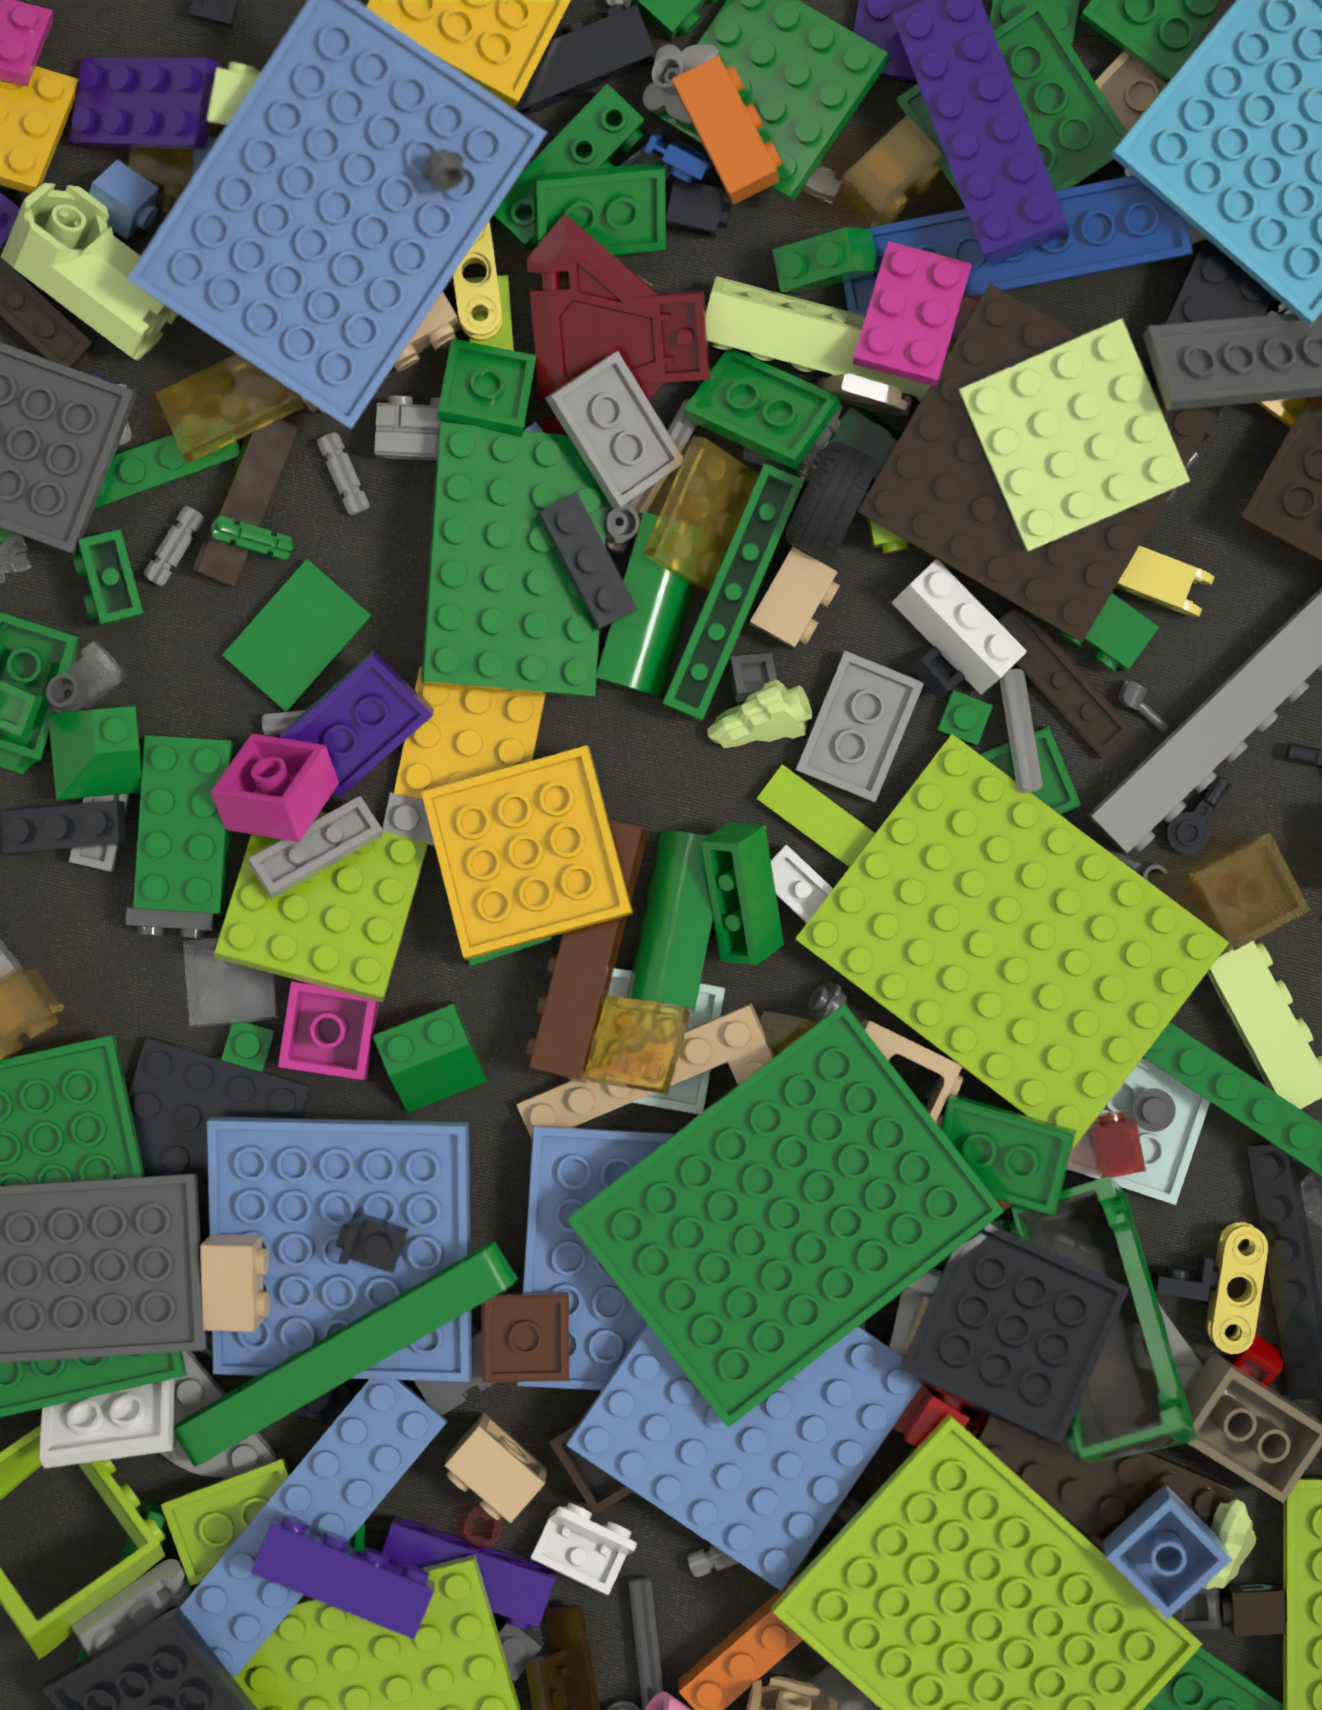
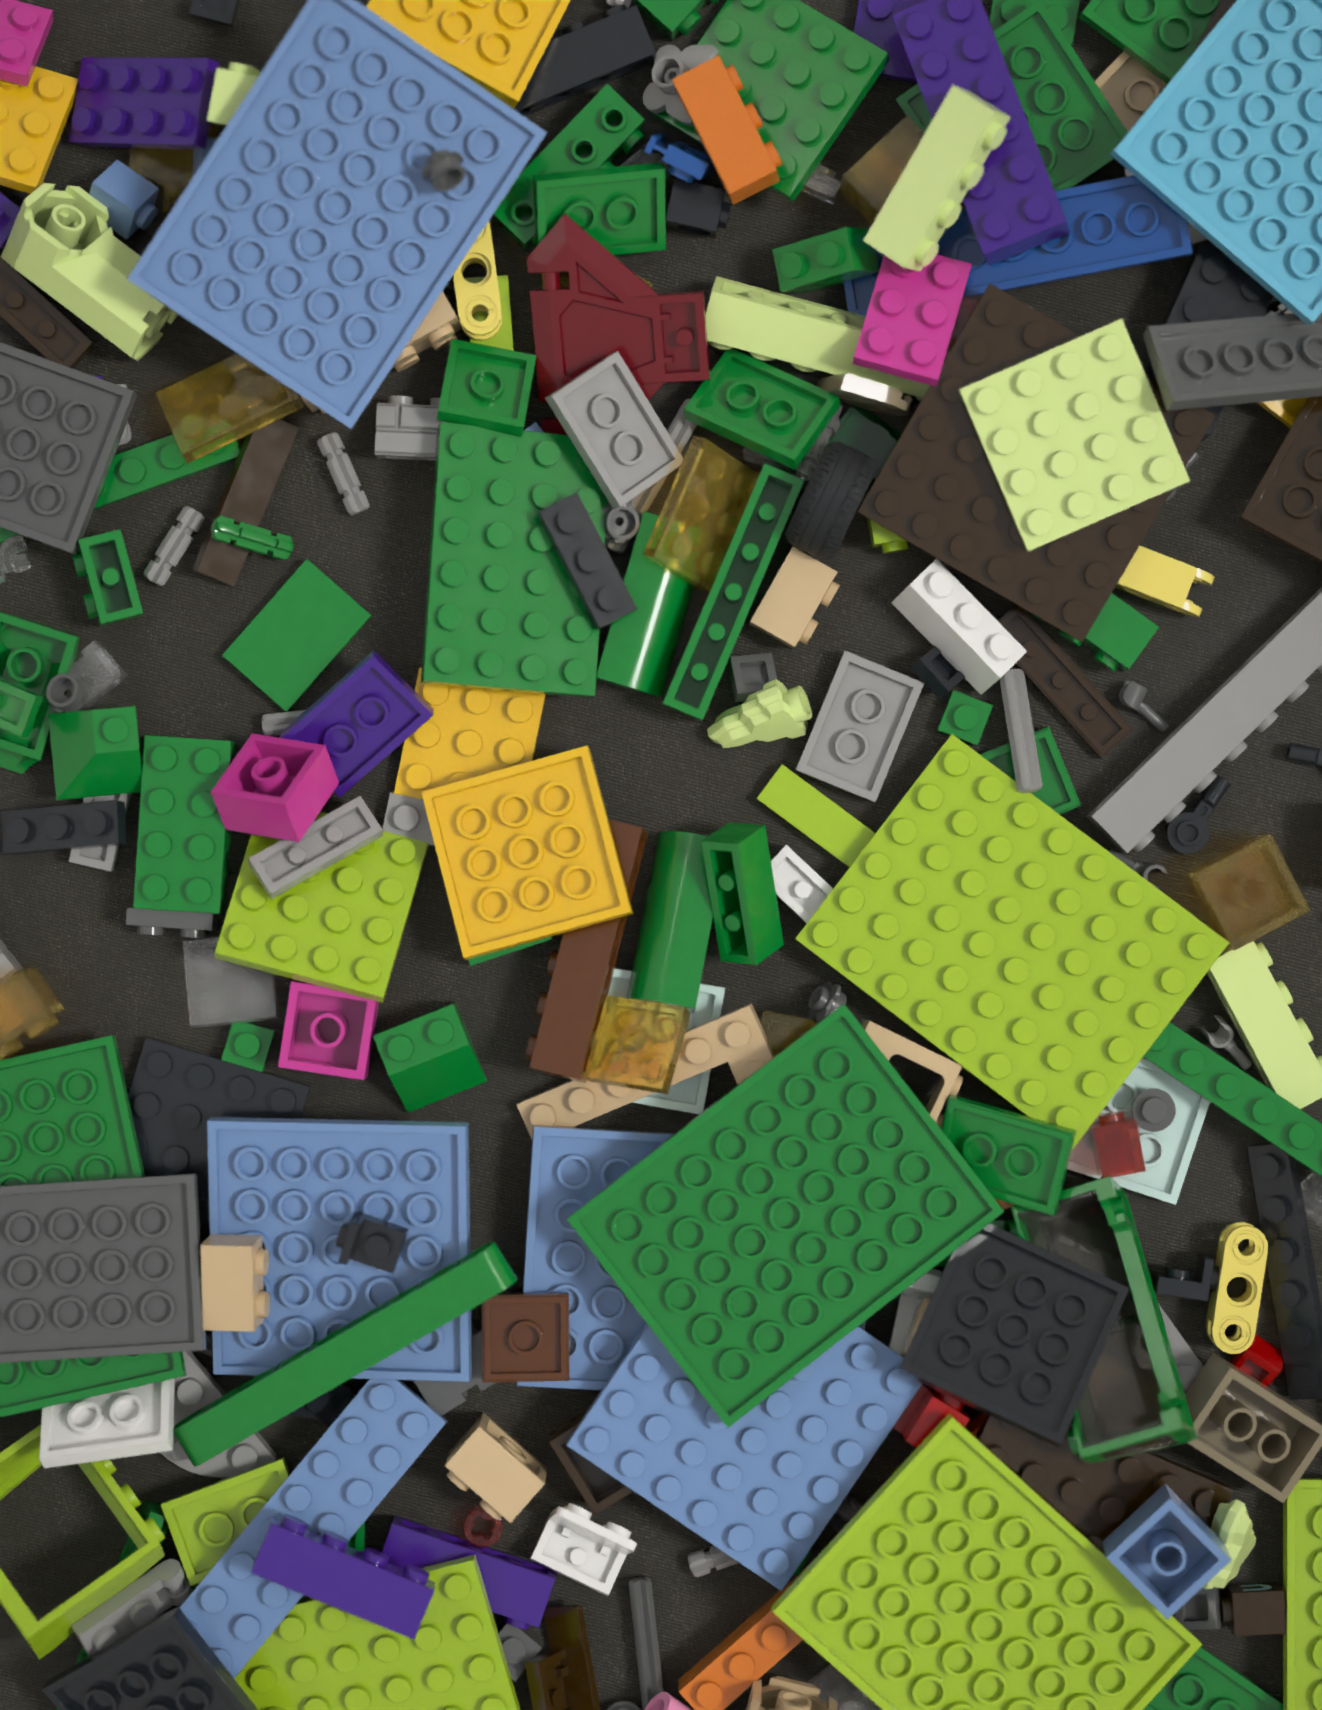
(937, 179): none -> yellowish green brick
(1224, 1039): none -> light grey hand

